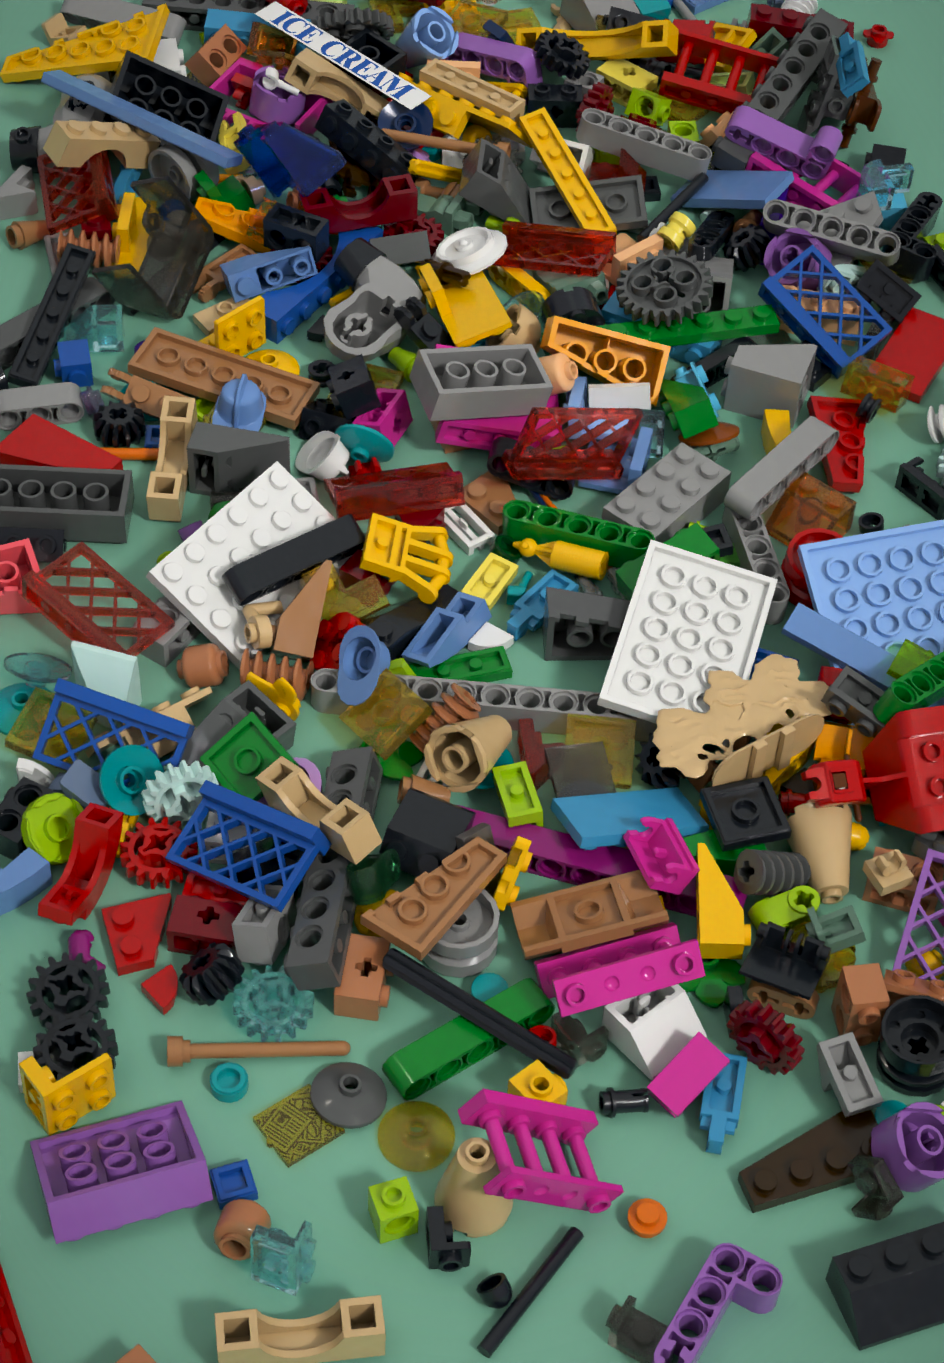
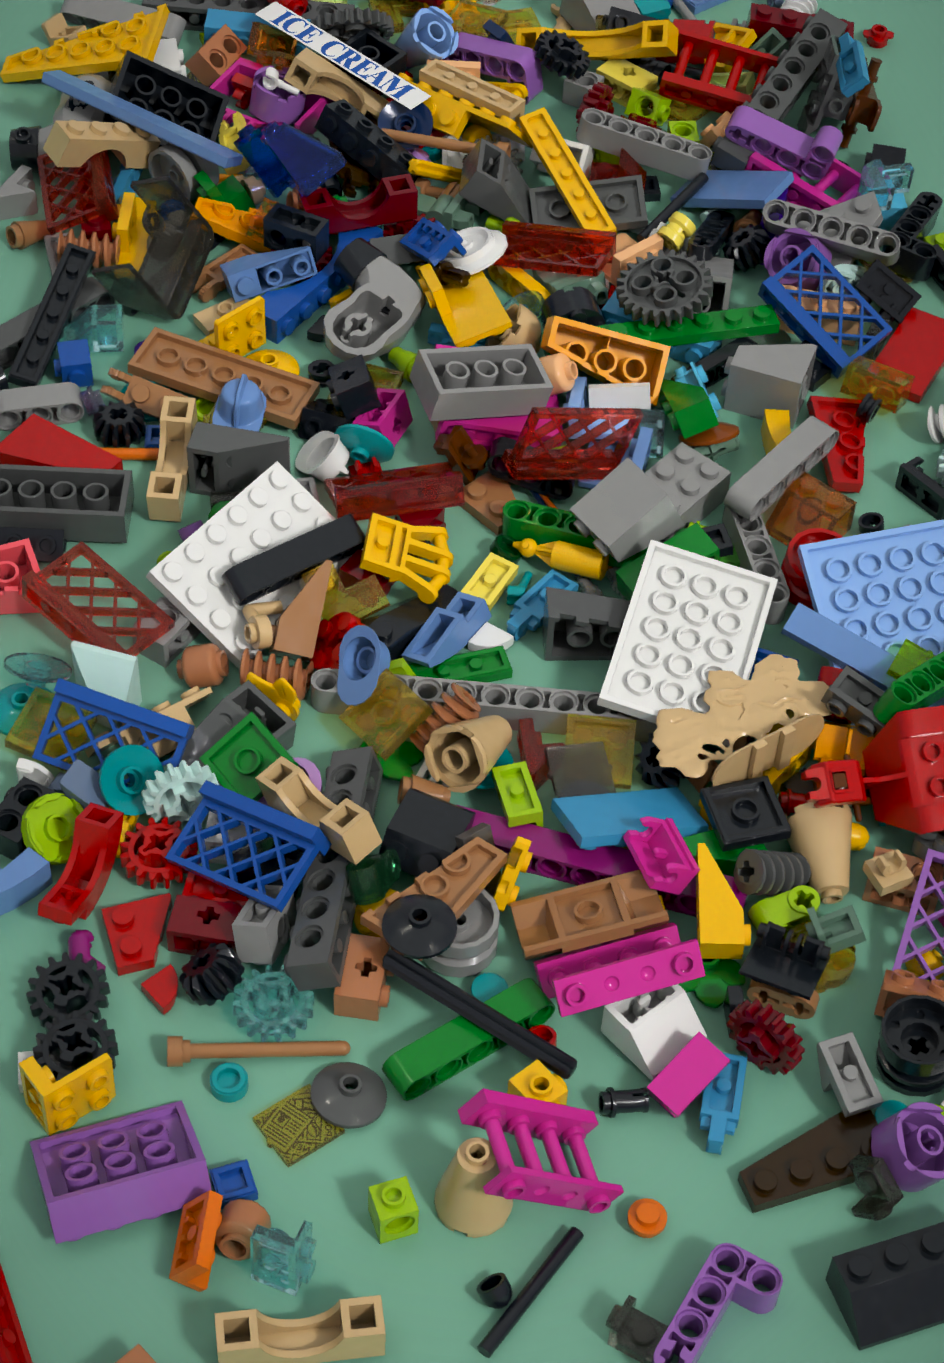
(196, 1241): none -> orange bracket
(412, 1149): clear yellow dish -> none
(419, 938): none -> black dish
(426, 330): black hinge -> none
(432, 241): none -> blue bracket
(441, 1249): black bracket -> none
(462, 453): none -> reddish brown hips
(462, 534): white tile -> none
(559, 101): black brick -> none
(574, 1039): clear smoke bracket -> none
(626, 512): none -> light grey slope
(860, 1002): nougat brick -> none

